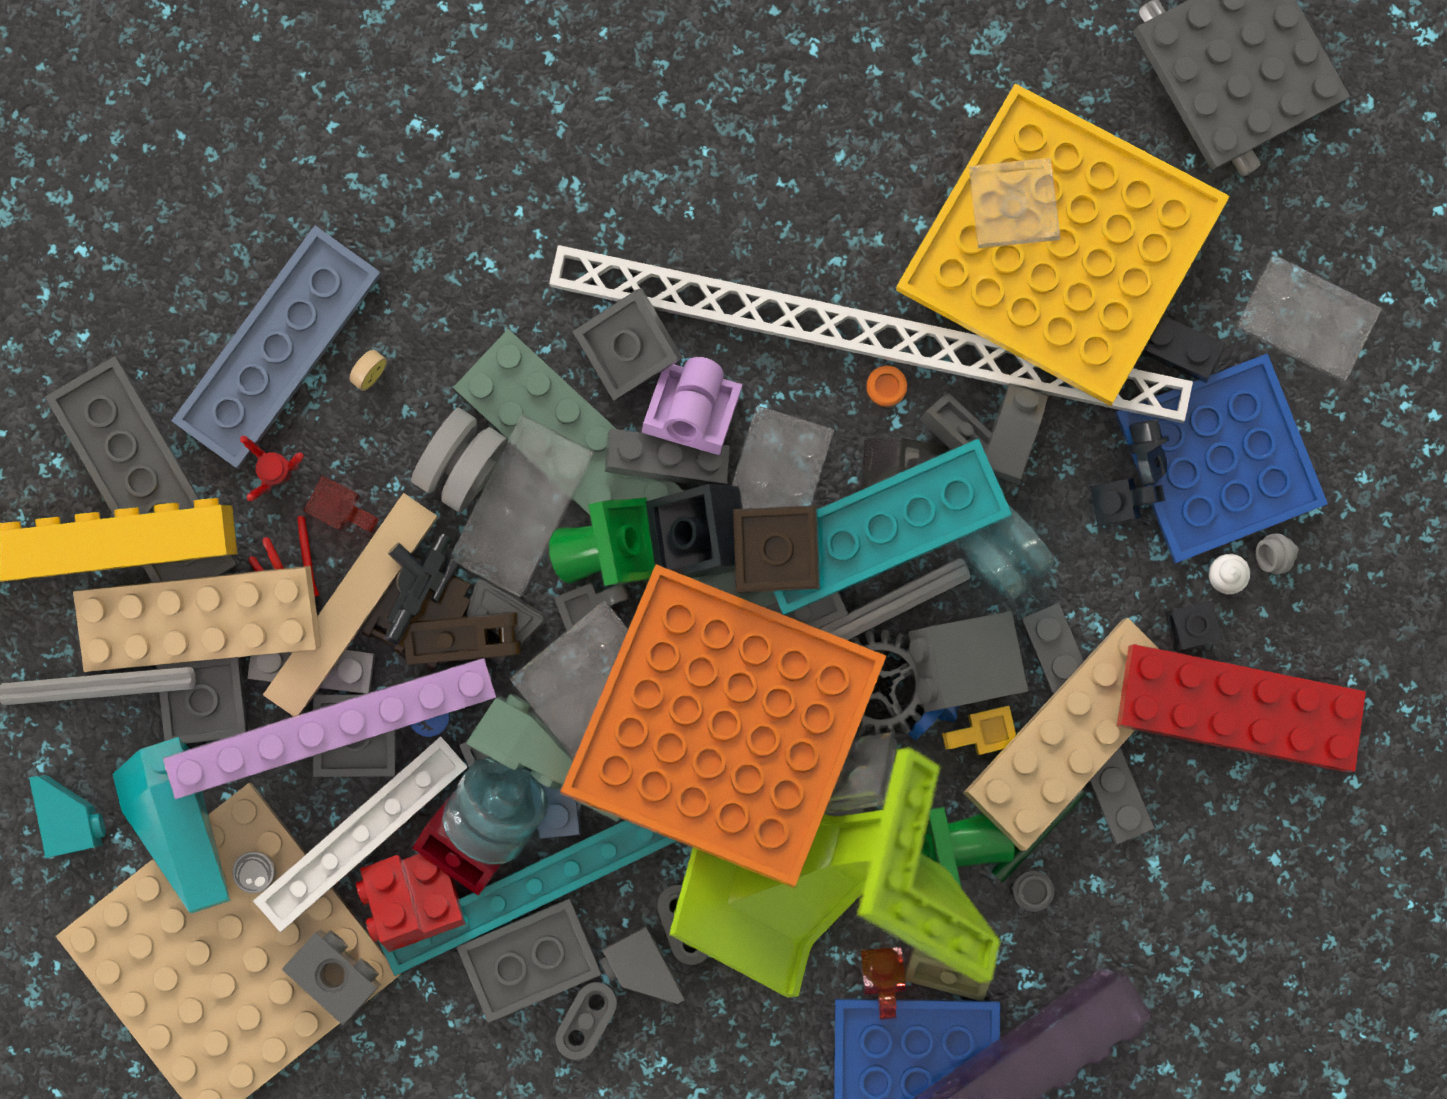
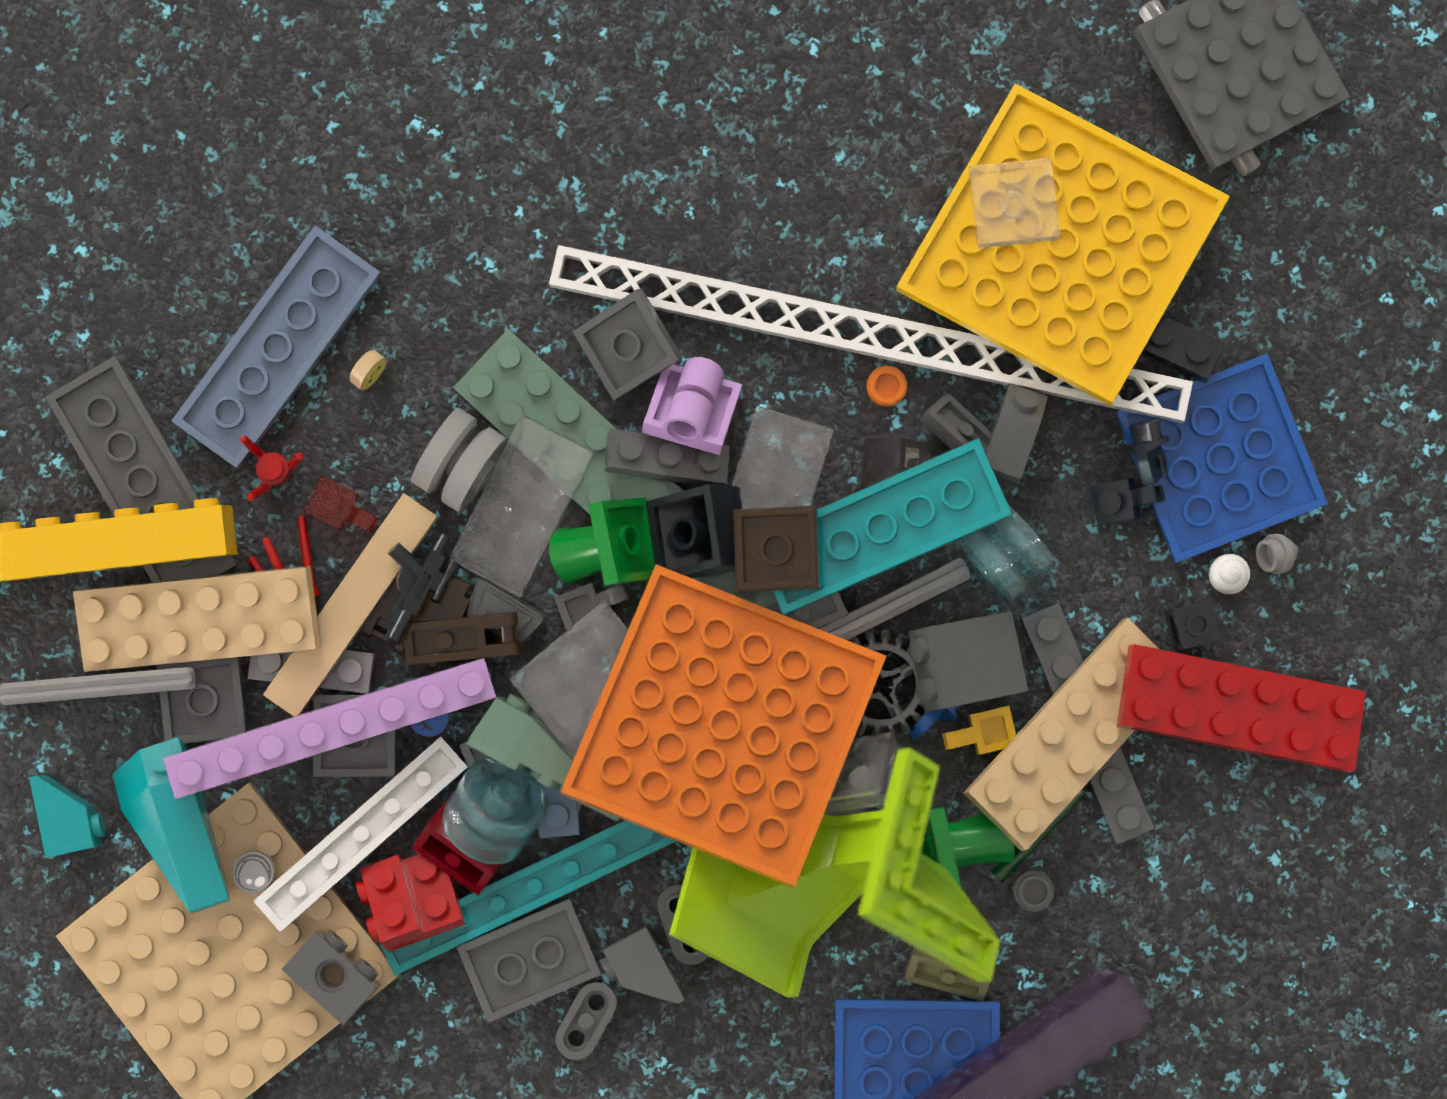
(884, 976): clear red plate -> none
(1308, 318): clear plate -> none

